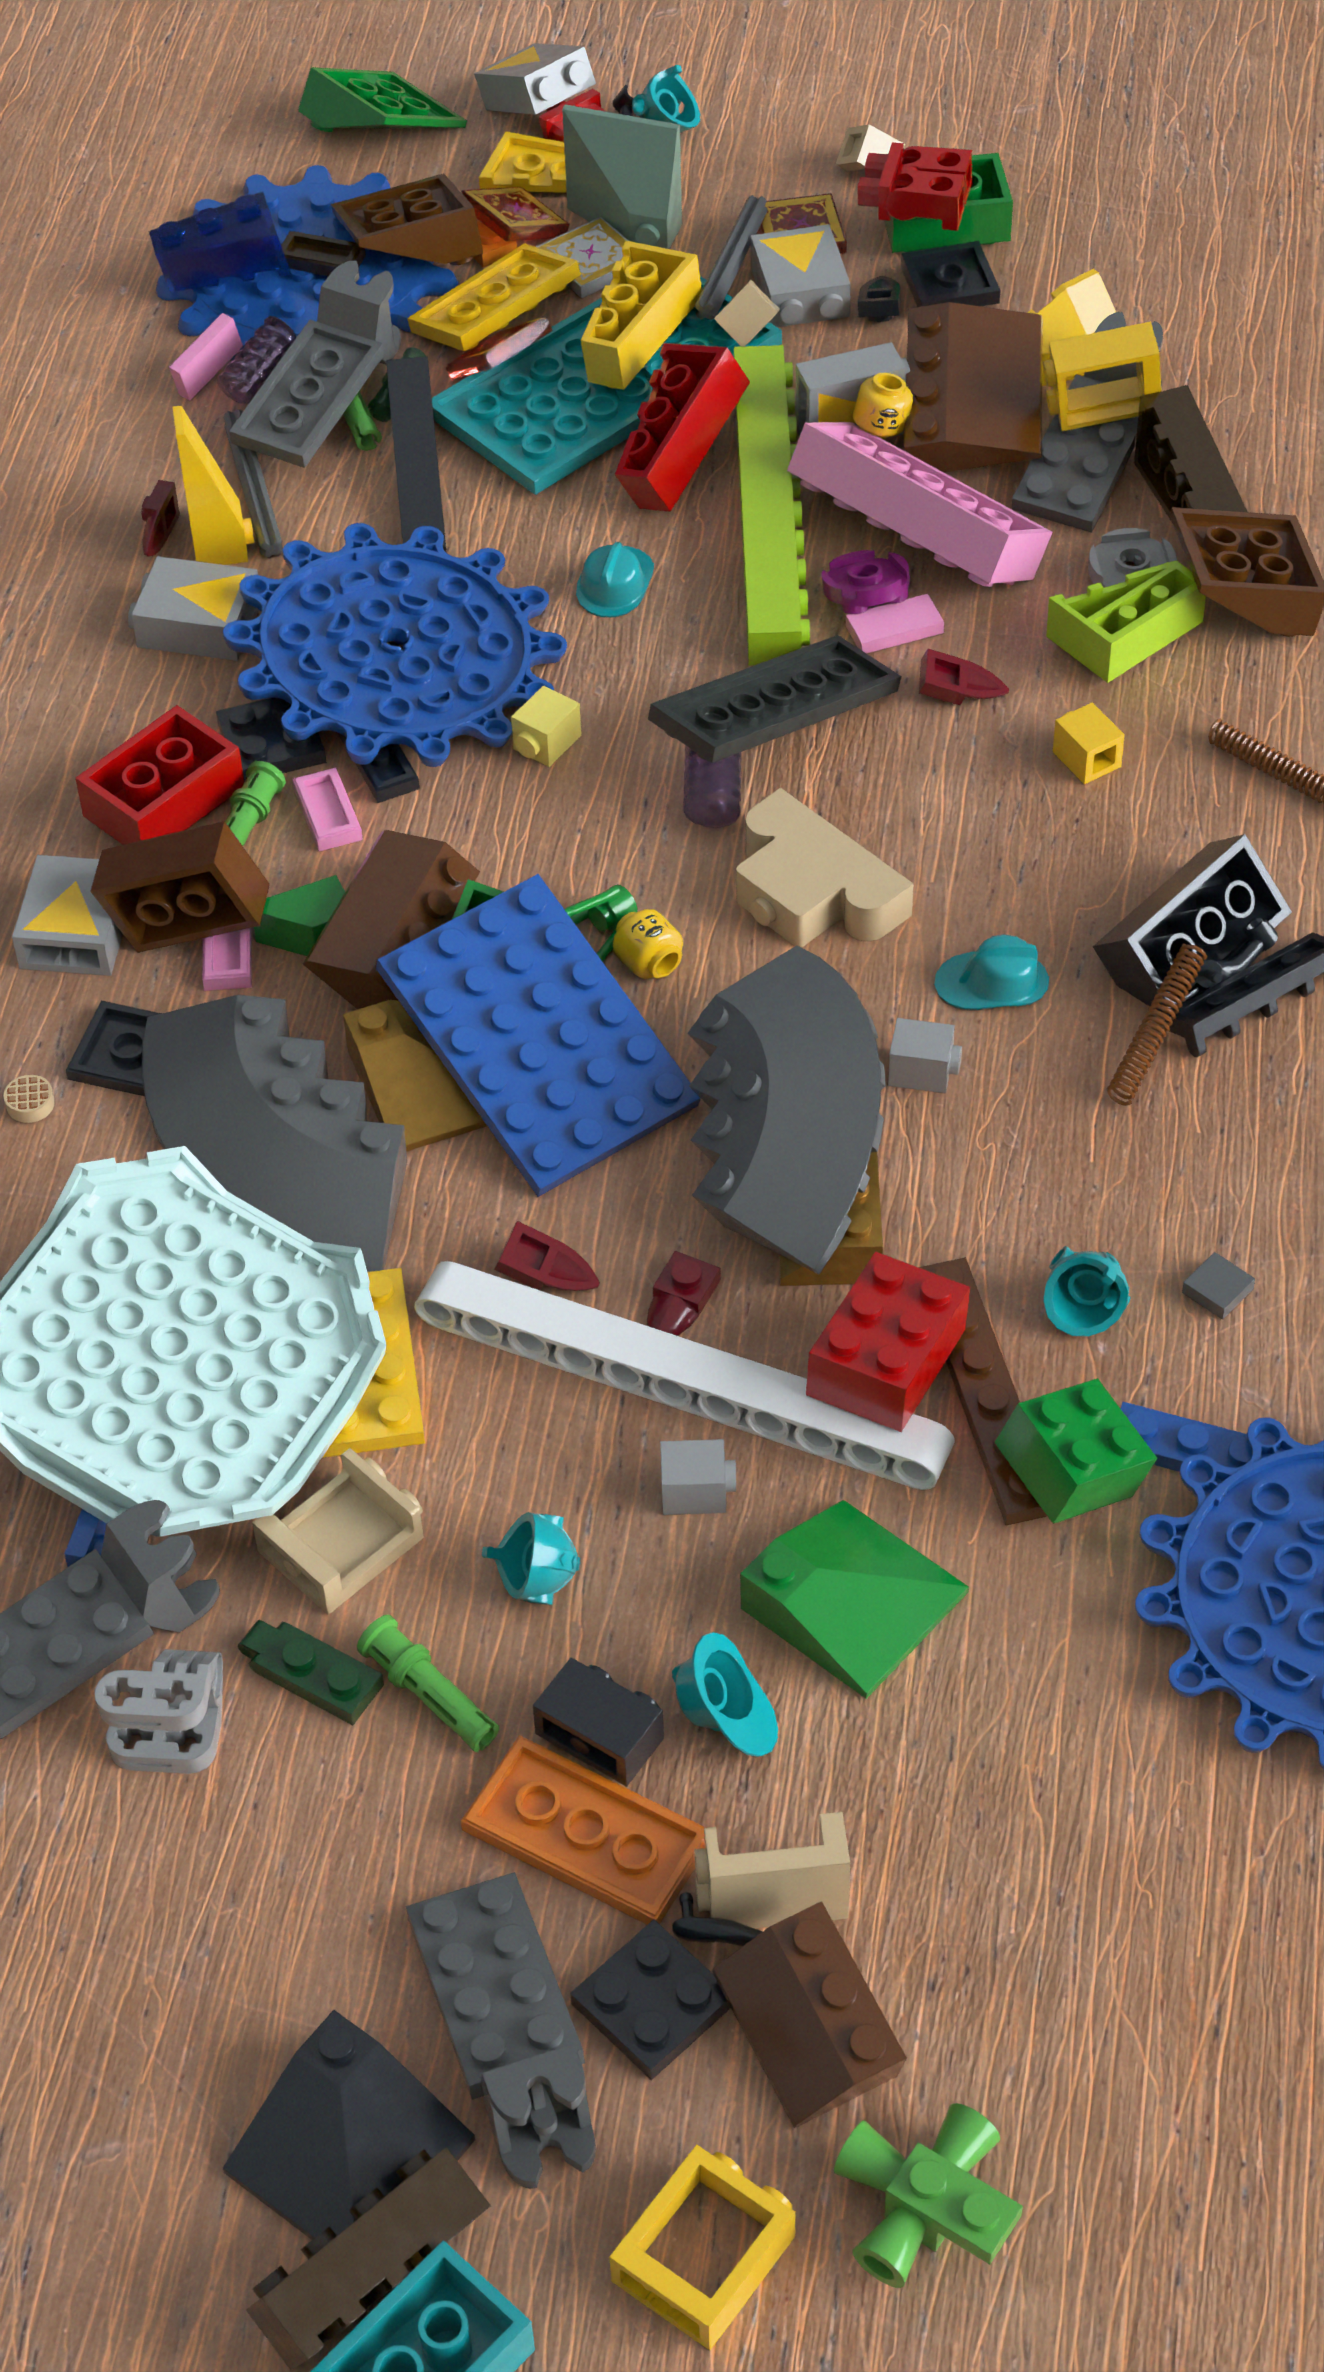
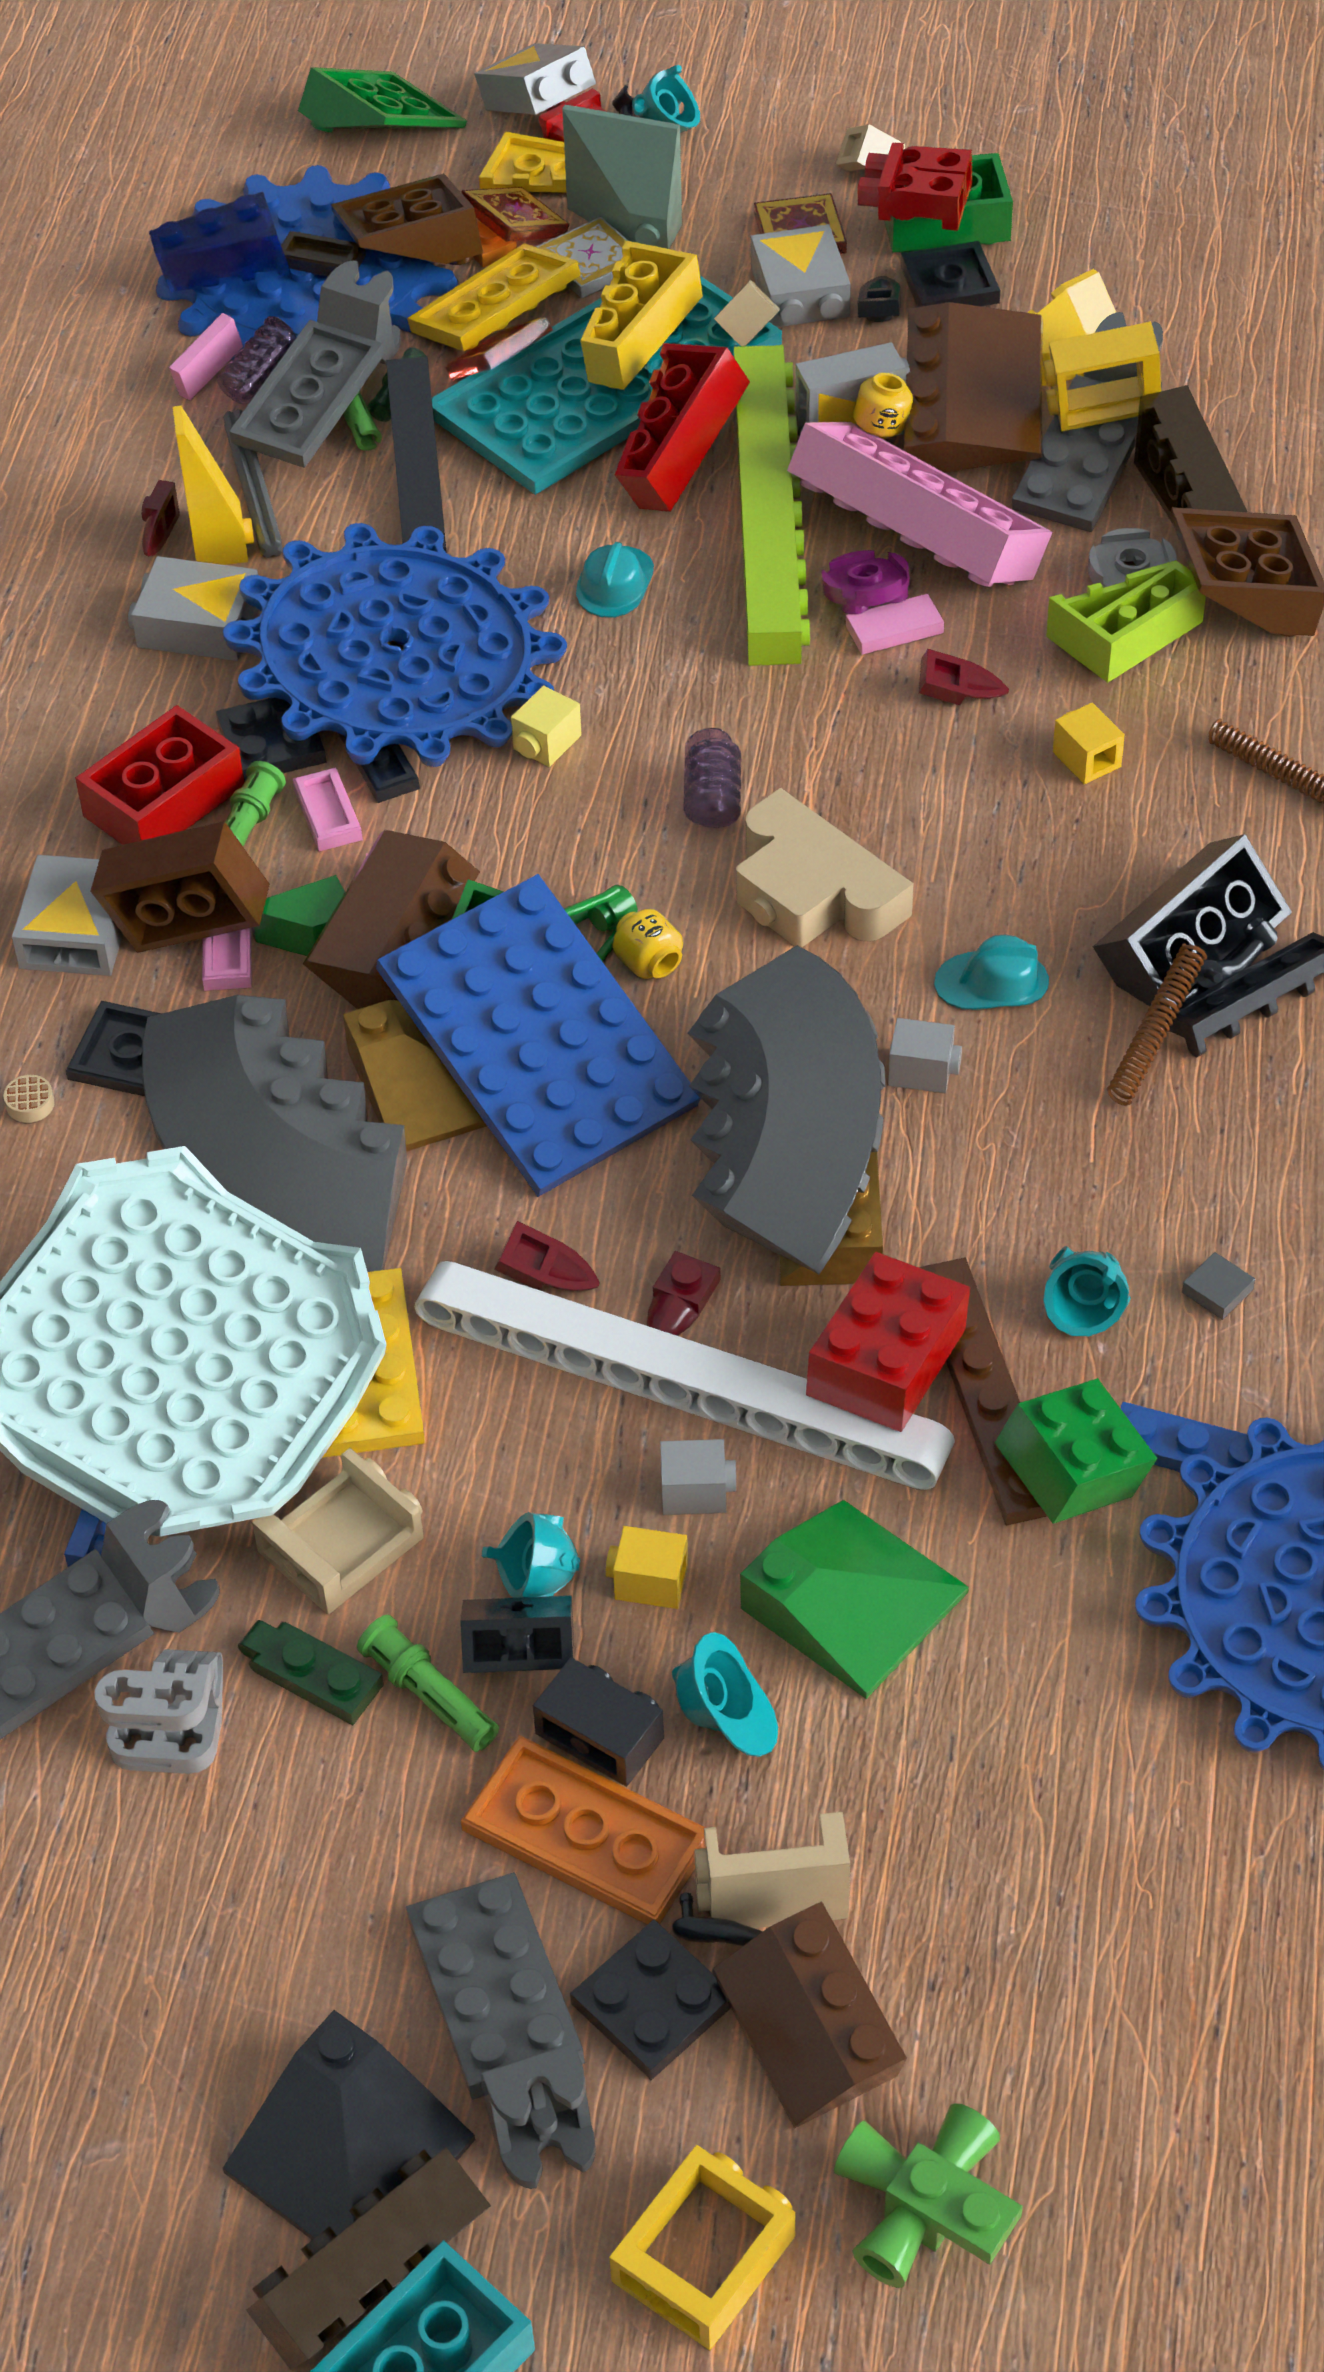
(516, 1634): none -> black brick
(648, 1567): none -> yellow brick
(730, 258): dark grey axle -> none
(773, 698): pearl dark grey plate -> none

